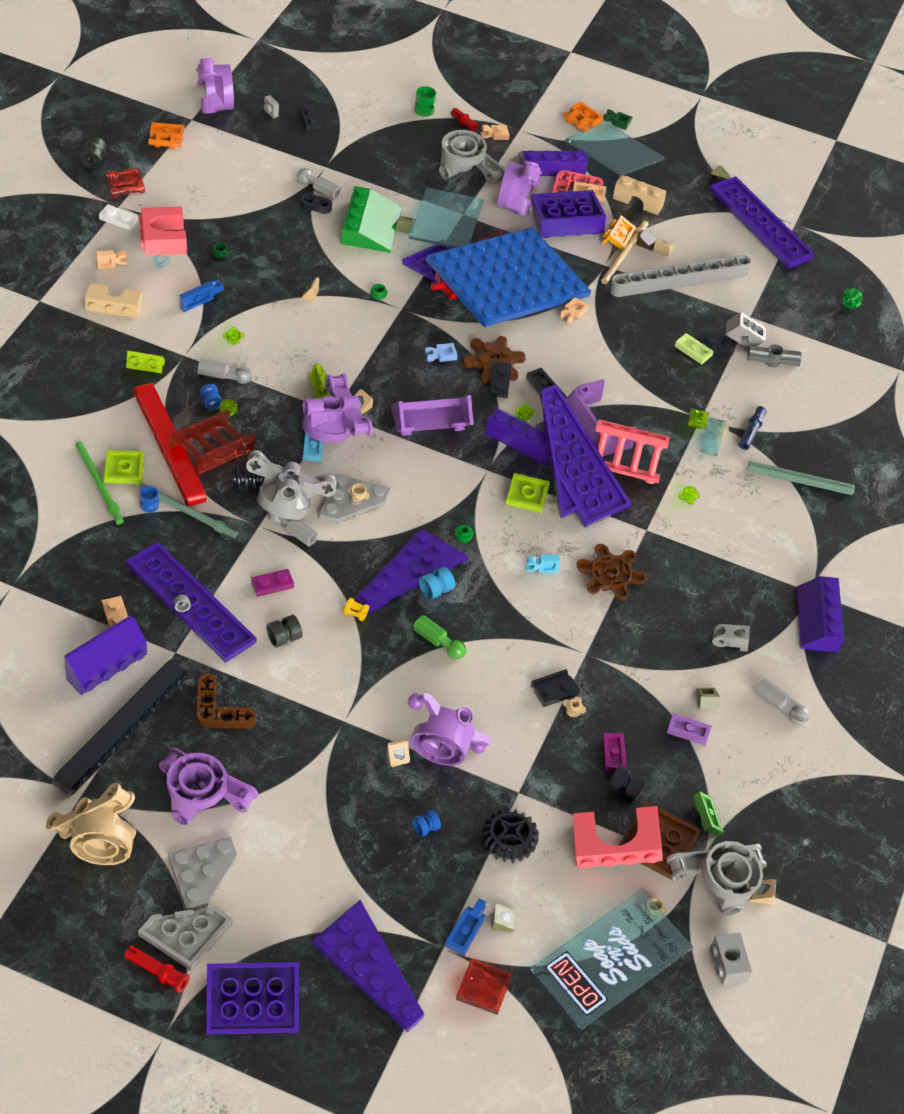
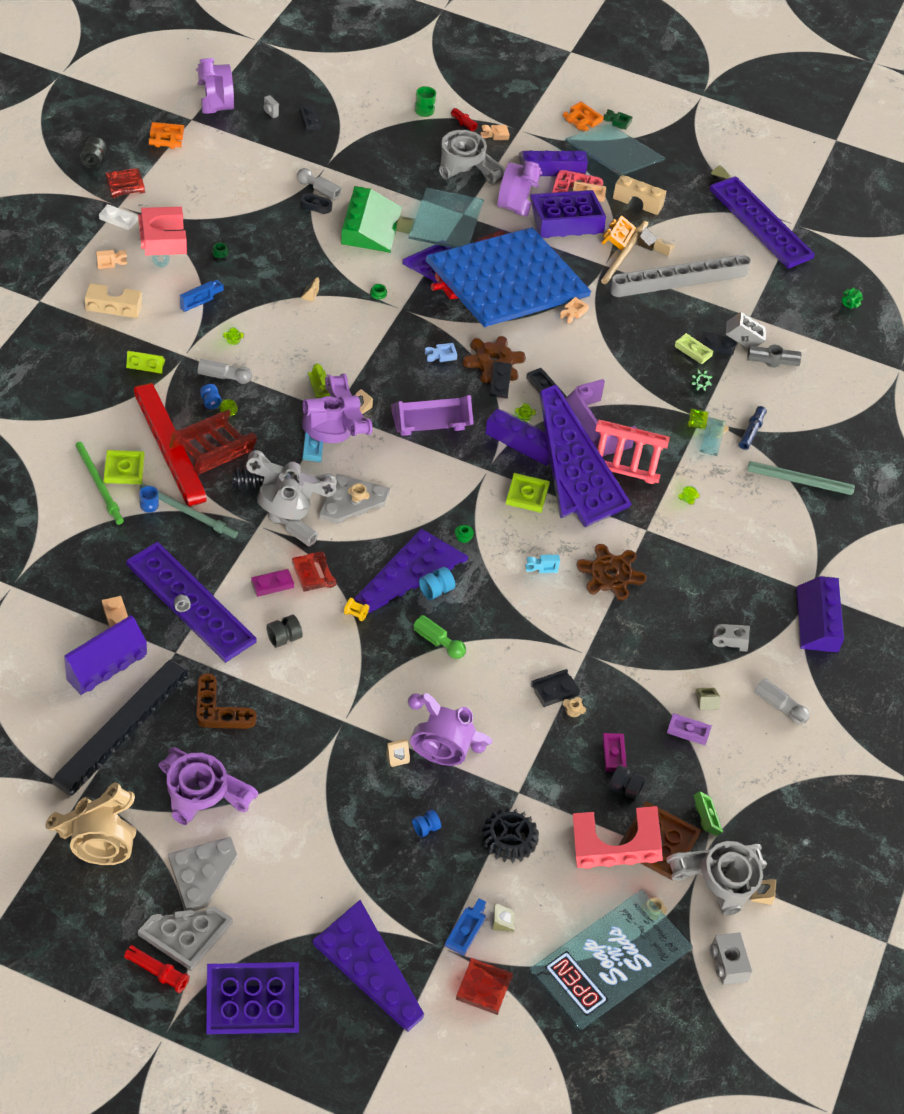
(308, 574): none -> clear red plate
(705, 382): none -> green gear

